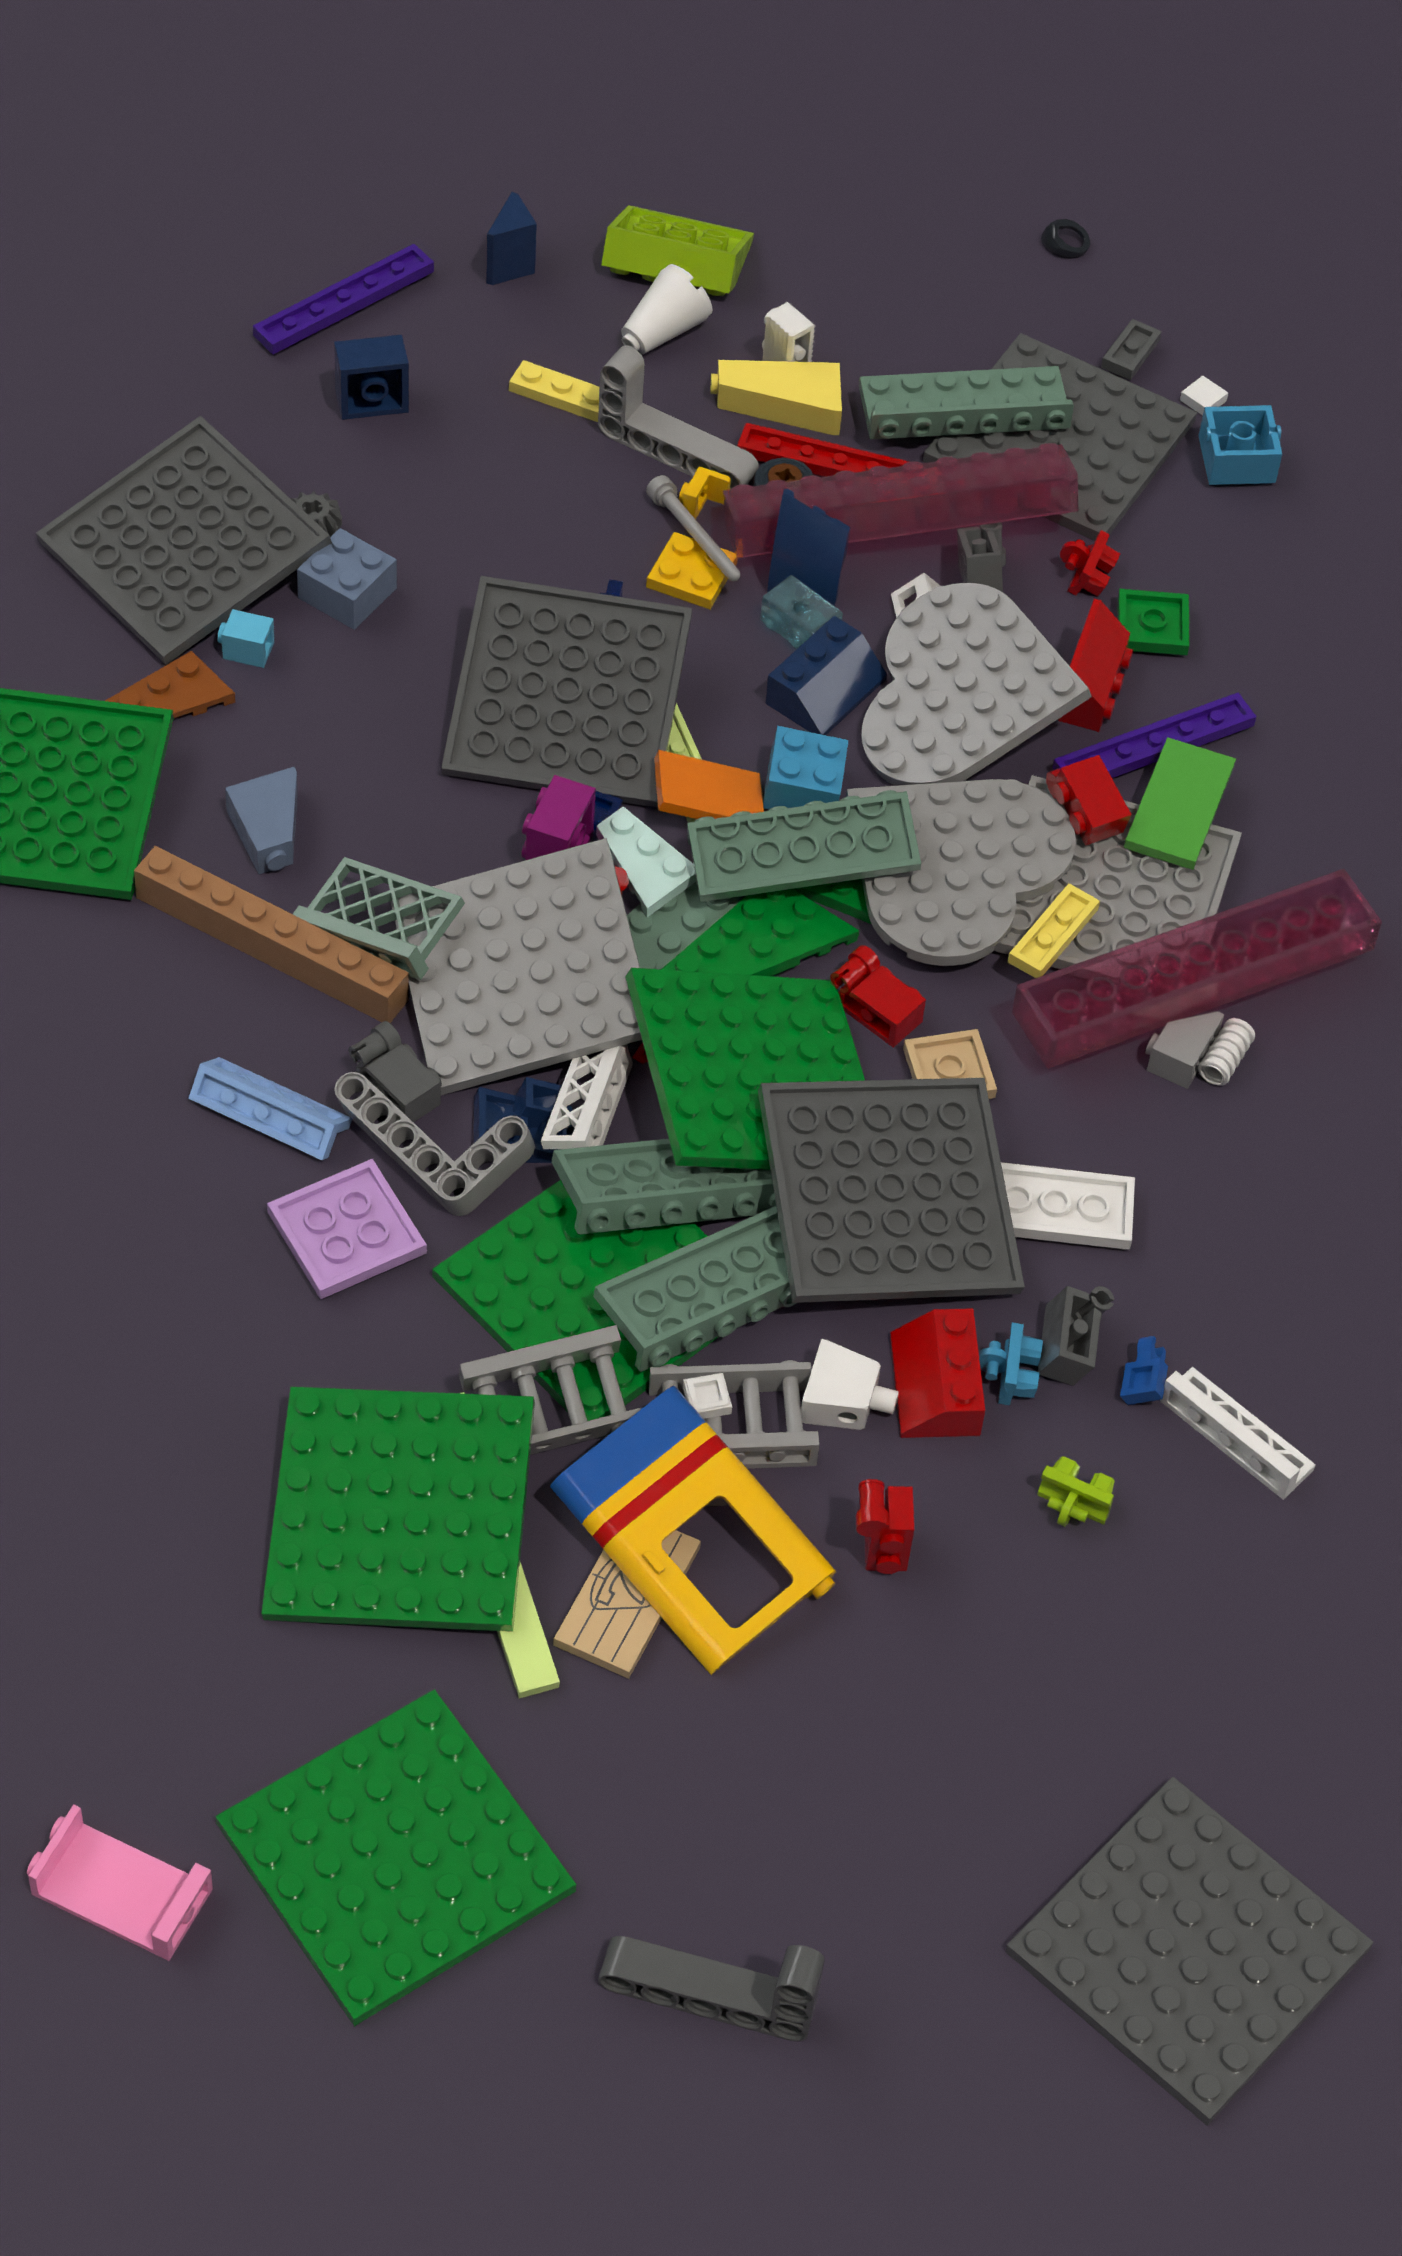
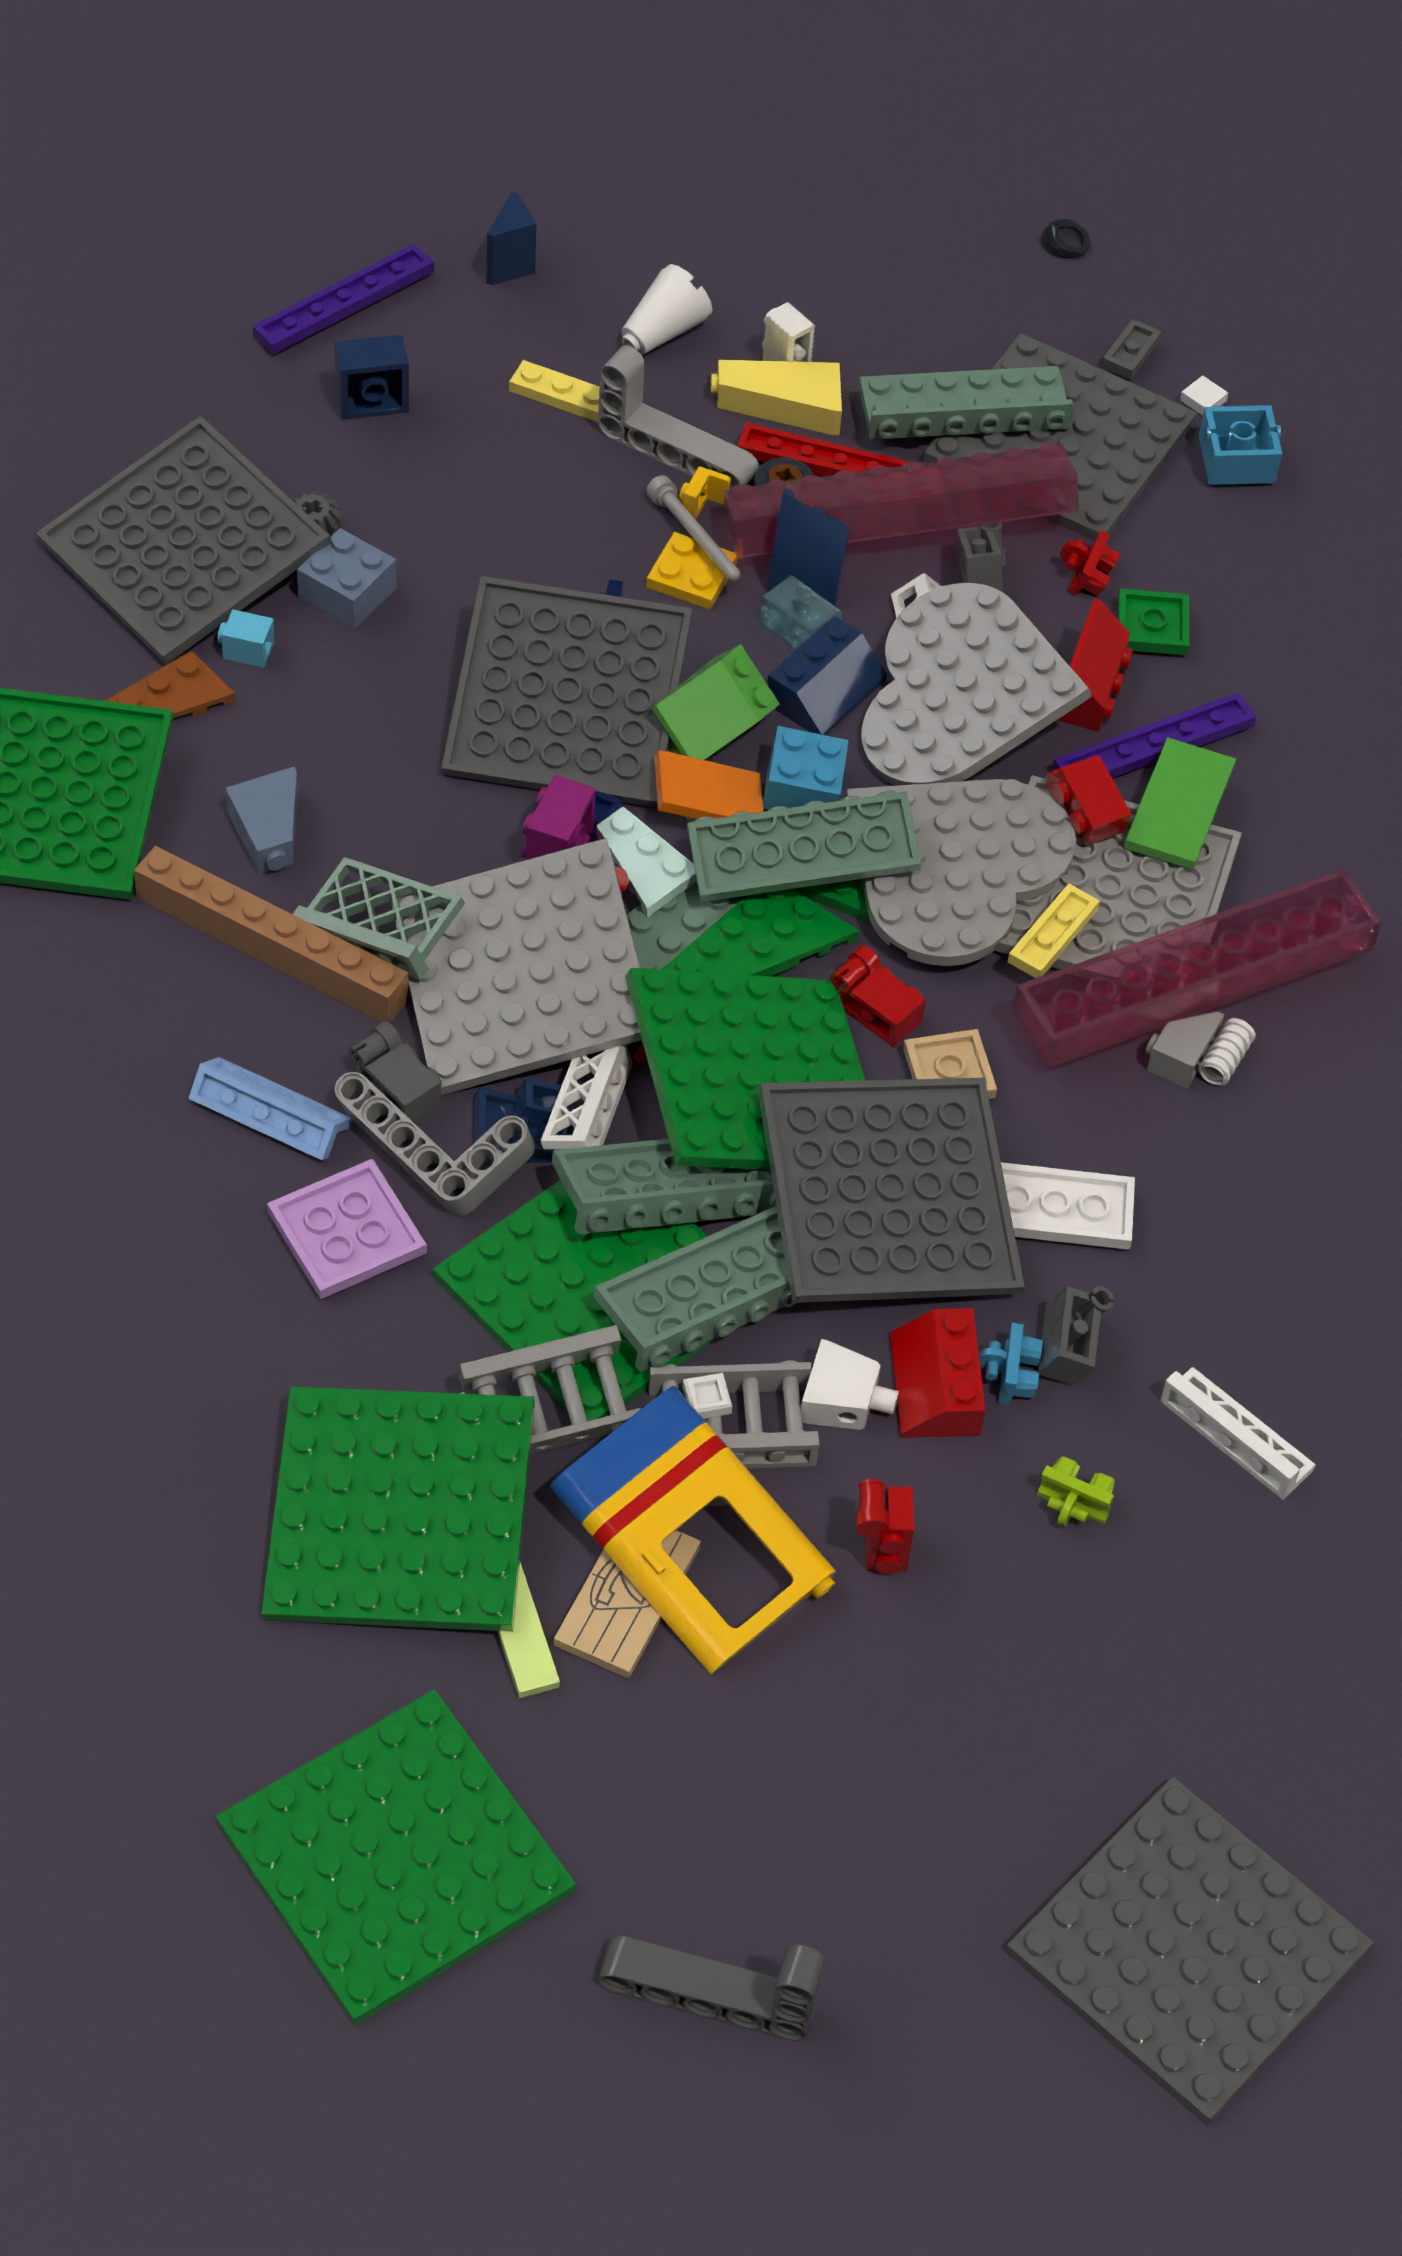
(118, 1886): bright pink panel -> none
(651, 240): lime slope -> none
(715, 704): none -> bright green slope
(1147, 1376): blue plate -> none

